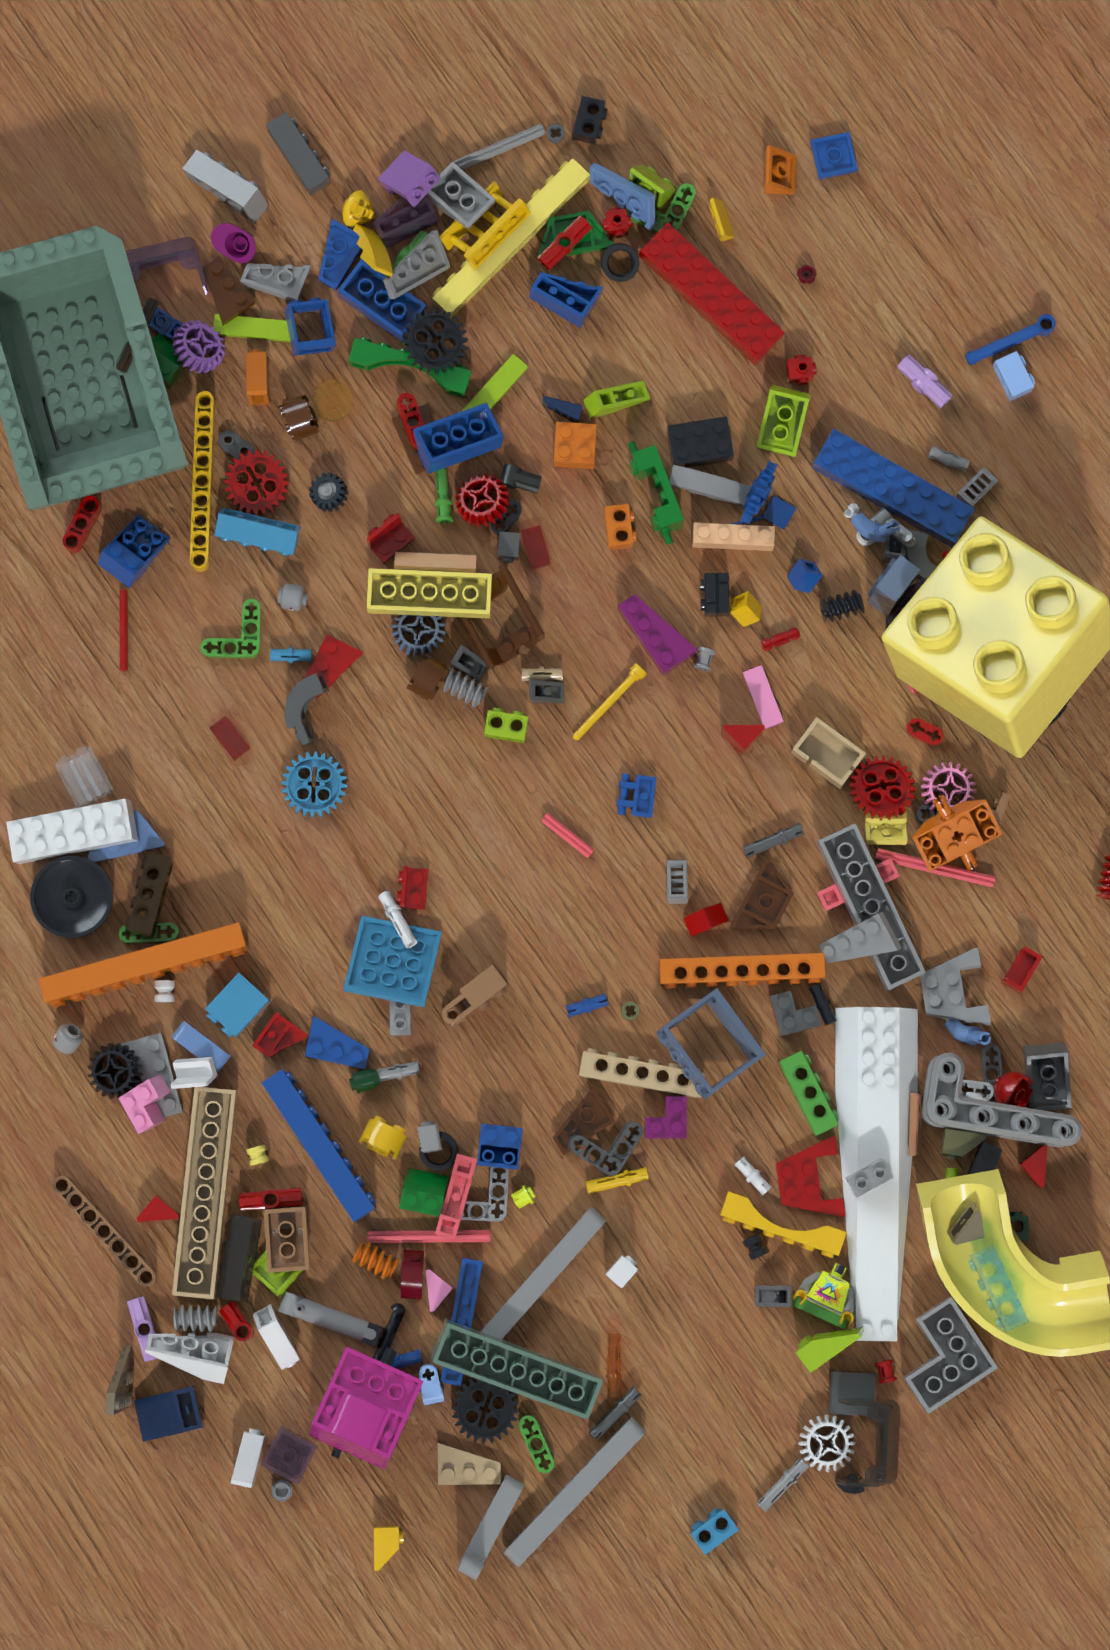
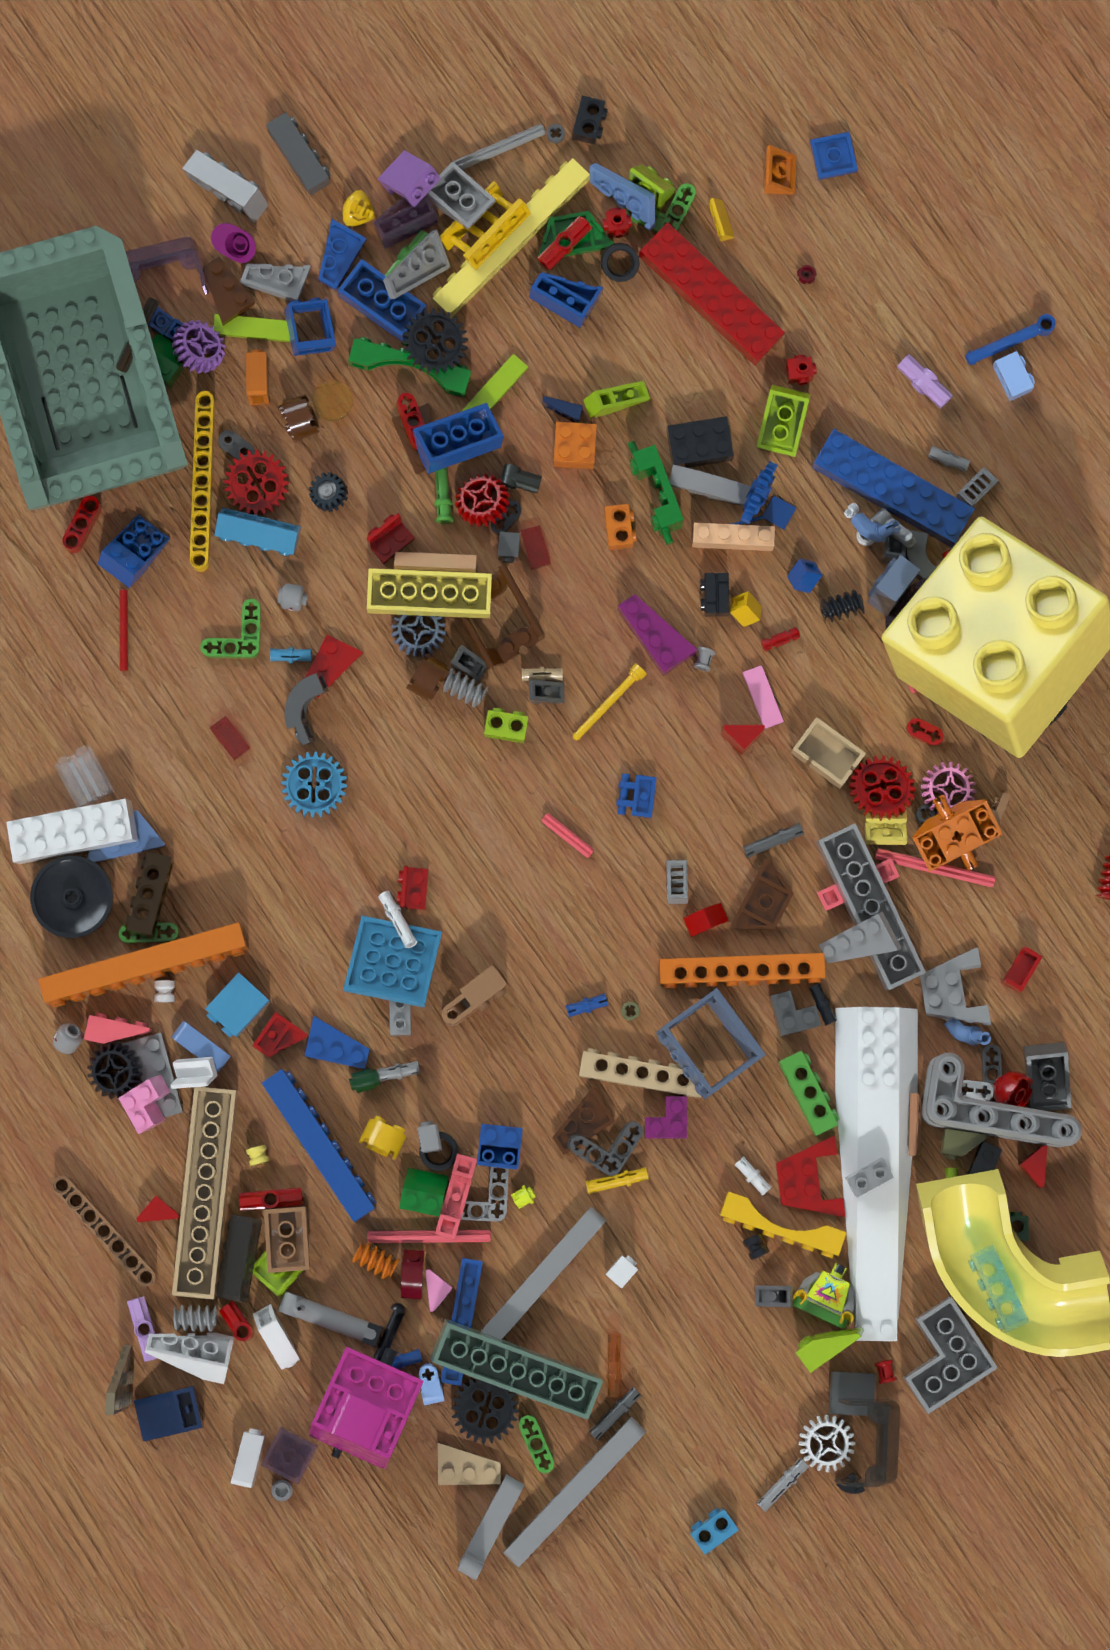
(107, 1031): none -> coral slope
(374, 251): yellow slope -> none
(386, 1544): yellow slope -> none
(968, 1226): dark tan slope -> none

